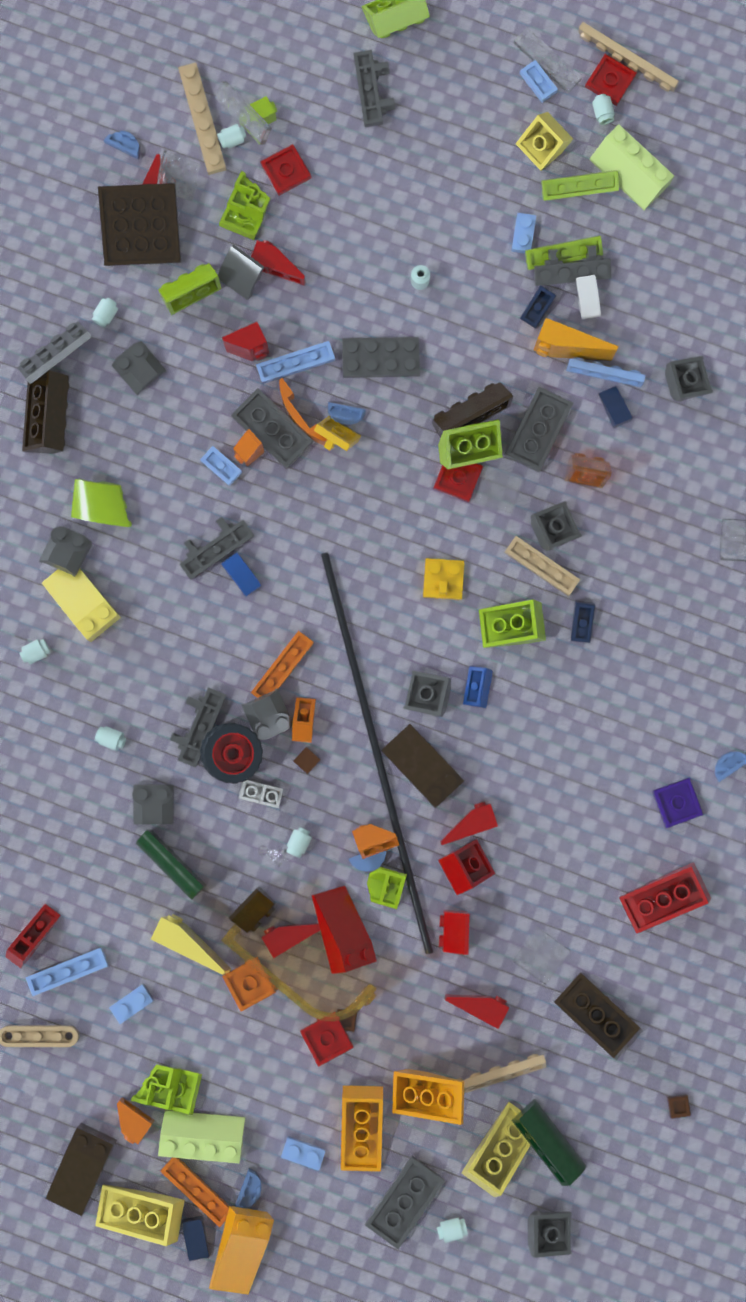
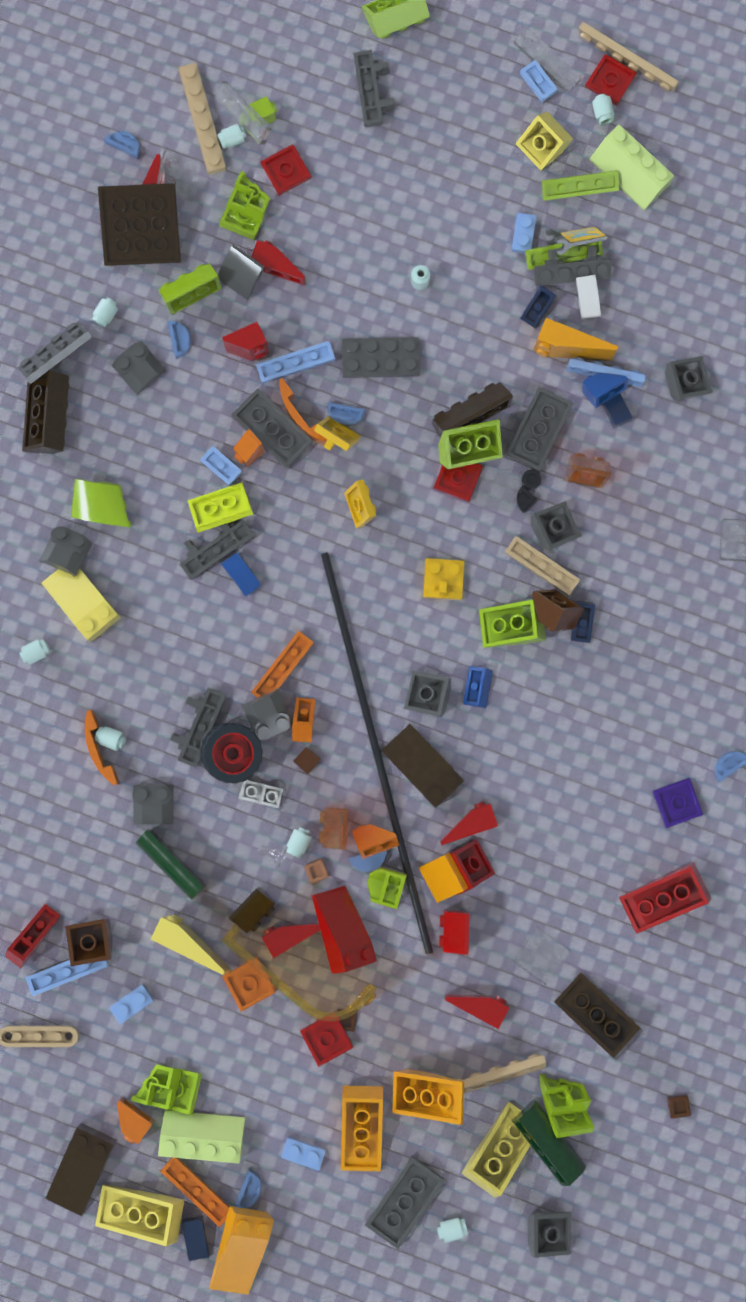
(89, 942): none -> reddish brown slope
(92, 725): none -> orange slope
(180, 338): none -> medium blue tile
(220, 507): none -> neon yellow tile
(316, 871): none -> nougat tile
(335, 828): none -> clear orange slope
(360, 503): none -> yellow hinge
(443, 877): none -> light orange tile
(524, 499): none -> black tile
(531, 479): none -> black tile
(556, 610): none -> reddish brown slope
(566, 1106): none -> lime slope
(575, 238): none -> flag
(603, 387): none -> blue slope

